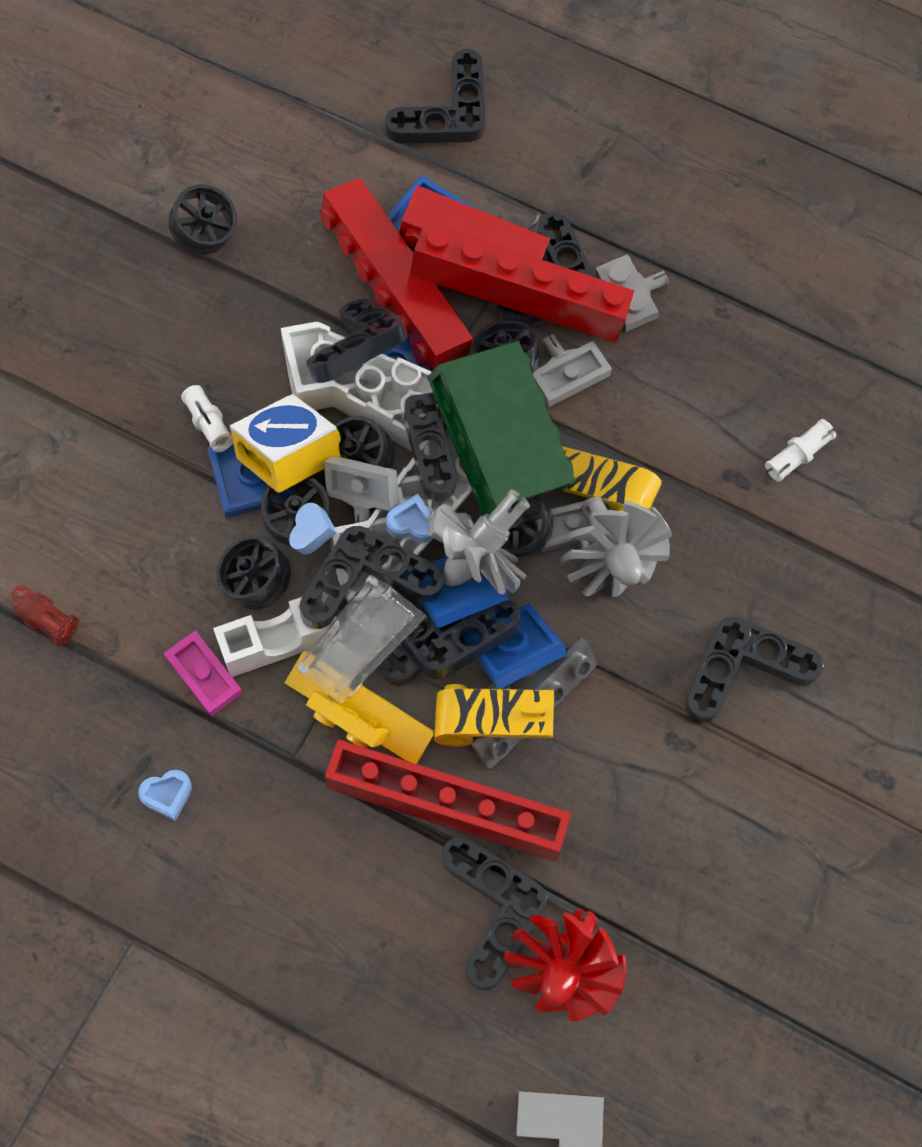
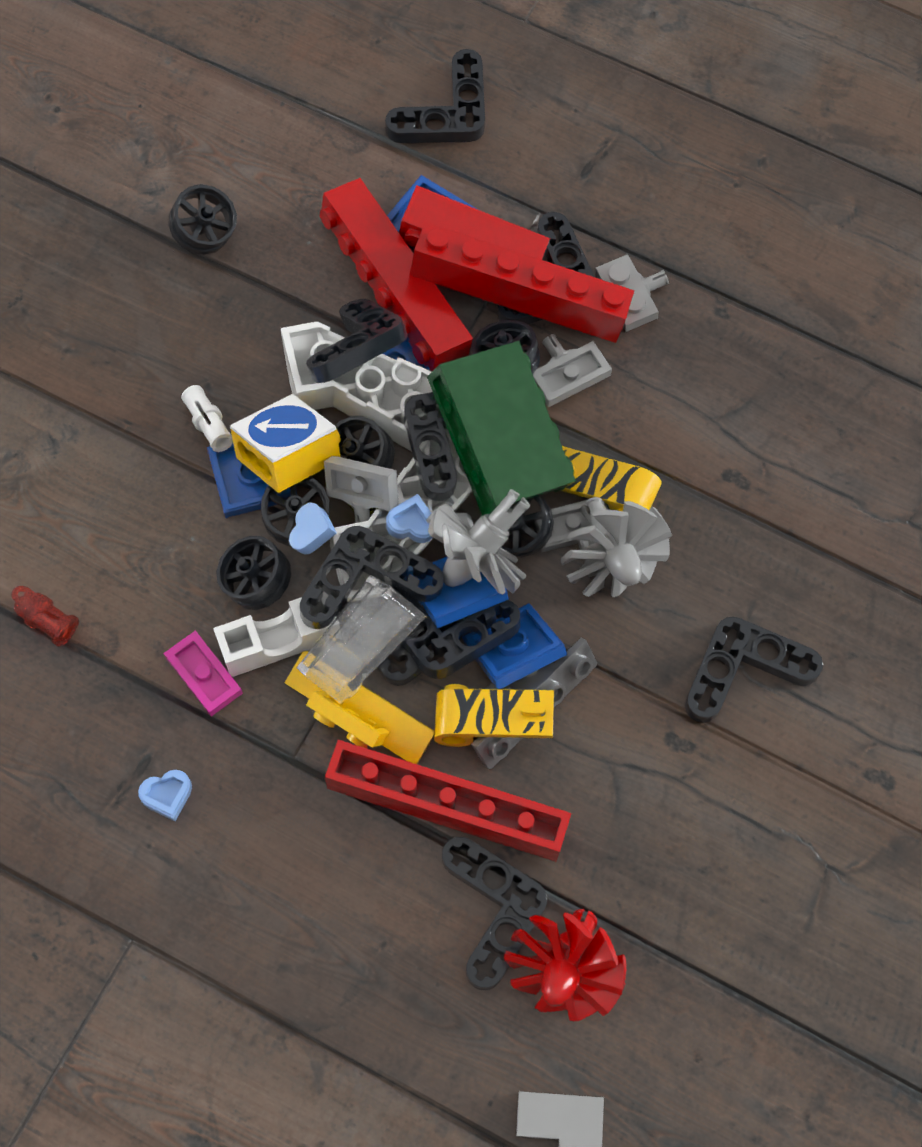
(800, 450): white pin -> none

